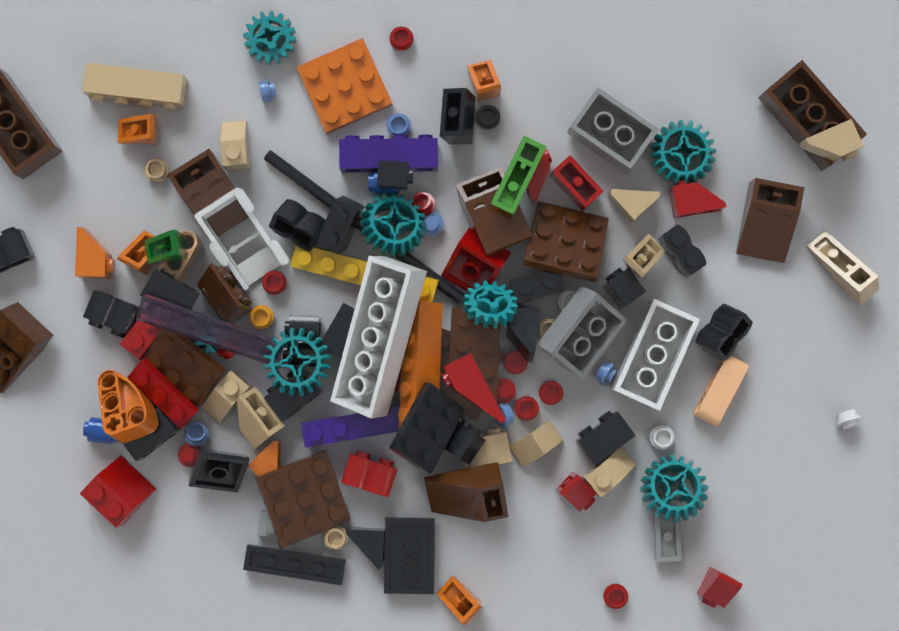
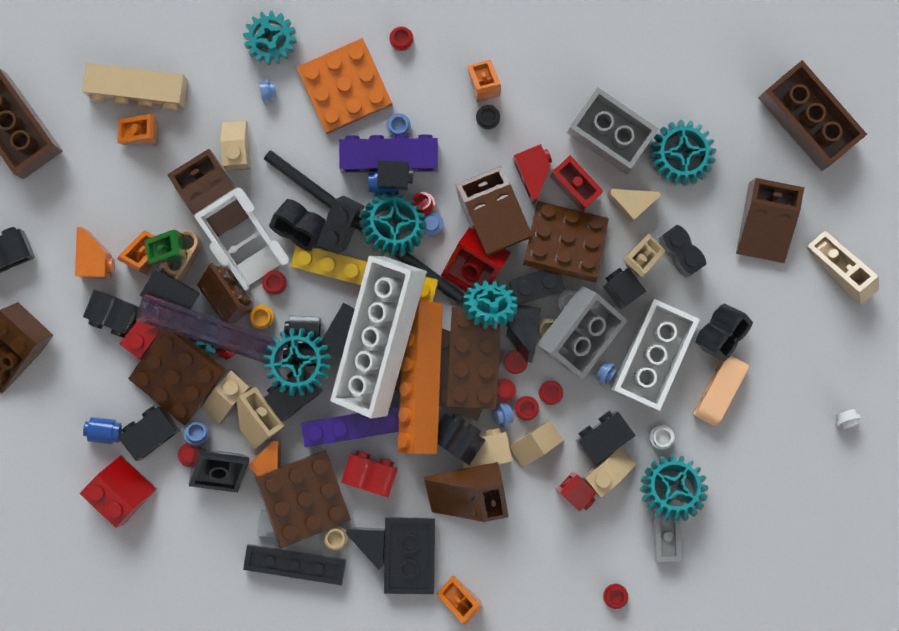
(124, 408): orange beam -> none
(156, 170): tan plate -> none
(163, 393): red plate -> none
(427, 428): black plate -> none
(457, 116): black brick -> none
(470, 383): red slope -> none
(518, 175): bright green slope -> none
(693, 199): red slope -> none
(718, 588): red slope -> none
(835, 143): tan slope -> none

